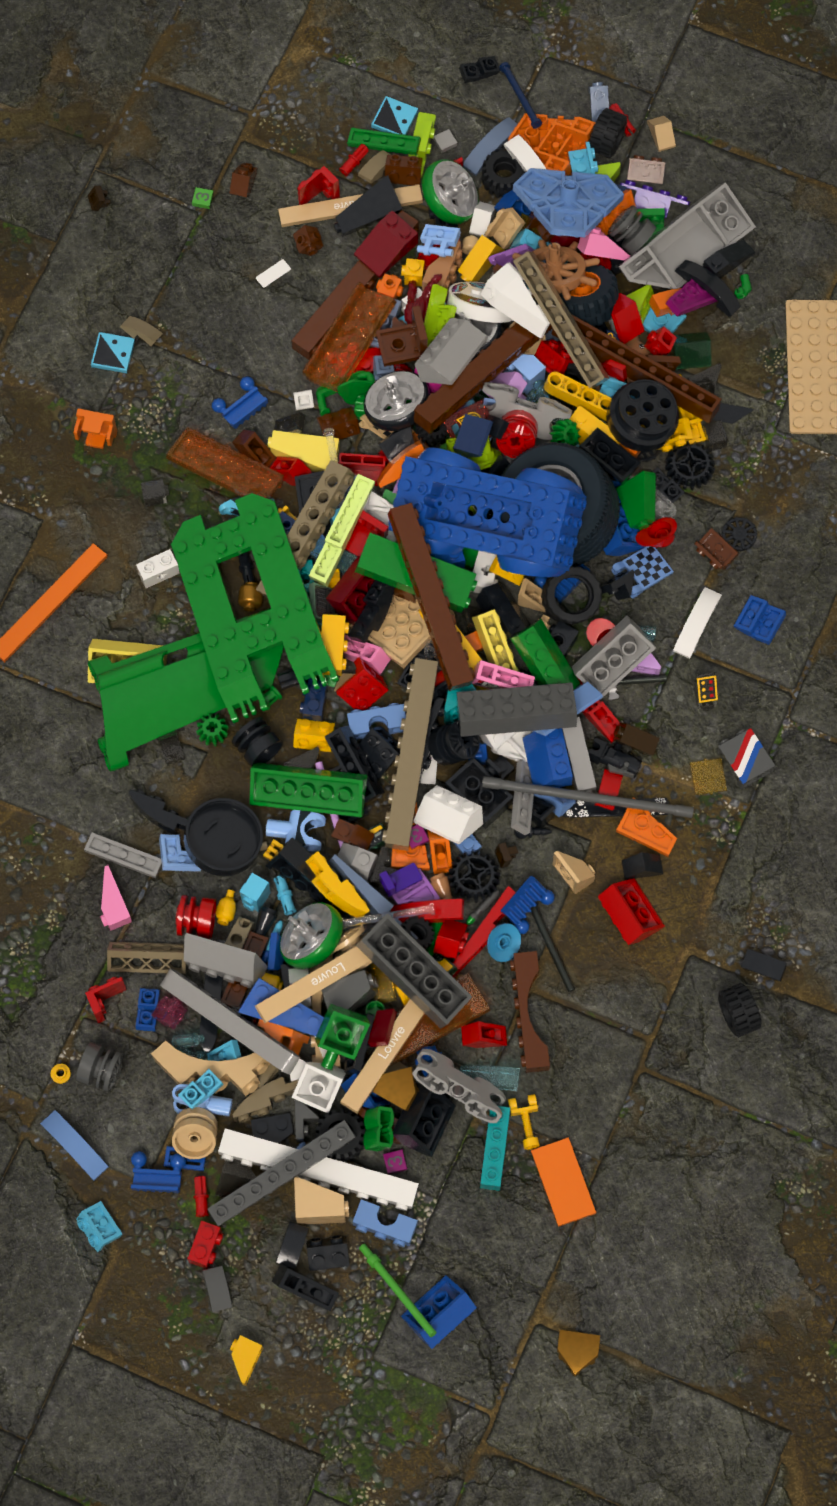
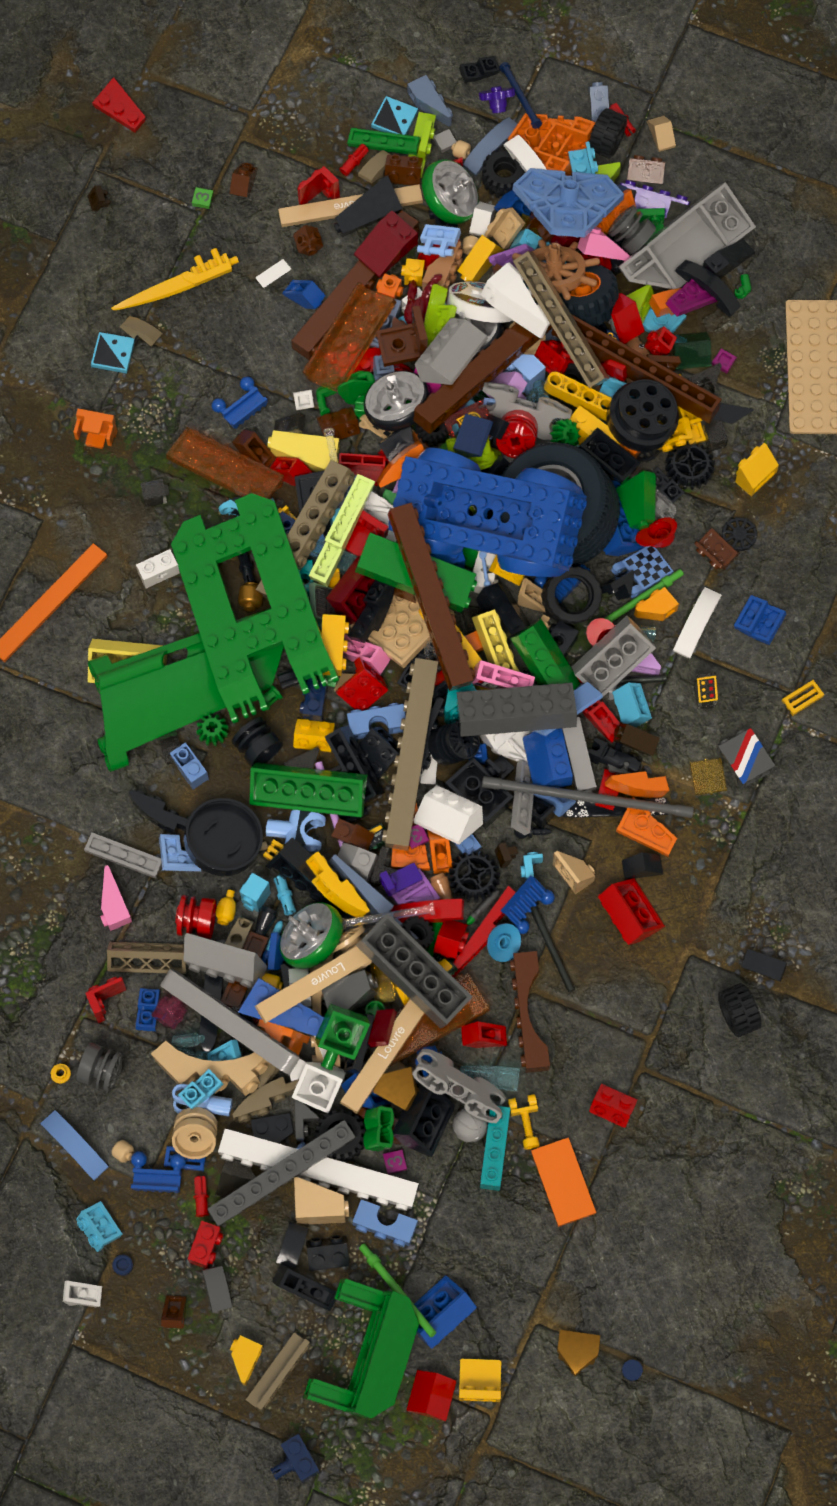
(82, 1294): none -> white slope
(119, 106): none -> red wing
(122, 1151): none -> tan piece
(122, 1265): none -> dark blue tile
(174, 1312): none -> reddish brown slope
(189, 766): none -> medium blue slope
(198, 275): none -> yellow piece
(278, 1372): none -> dark tan fence
(297, 1459): none -> dark blue brick
(304, 293): none -> blue slope
(381, 1355): none -> green wedge
(425, 97): none -> sand blue slope
(431, 1395): none -> red slope
(461, 149): none -> tan piece
(468, 1127): none -> light grey piece
(480, 1380): none -> yellow bracket
(482, 555): none -> light blue hinge
(497, 98): none -> dark purple plant
(528, 860): none -> medium azure bracket
(613, 1105): none -> red bracket
(632, 704): none -> medium azure brick
(632, 1370): none -> dark blue tile
(638, 785): none -> orange slope
(657, 607): none -> light orange slope
(665, 582): none -> bright green bar
(725, 359): none -> magenta tile
(756, 469): none -> yellow slope
(789, 706): none -> yellow tile

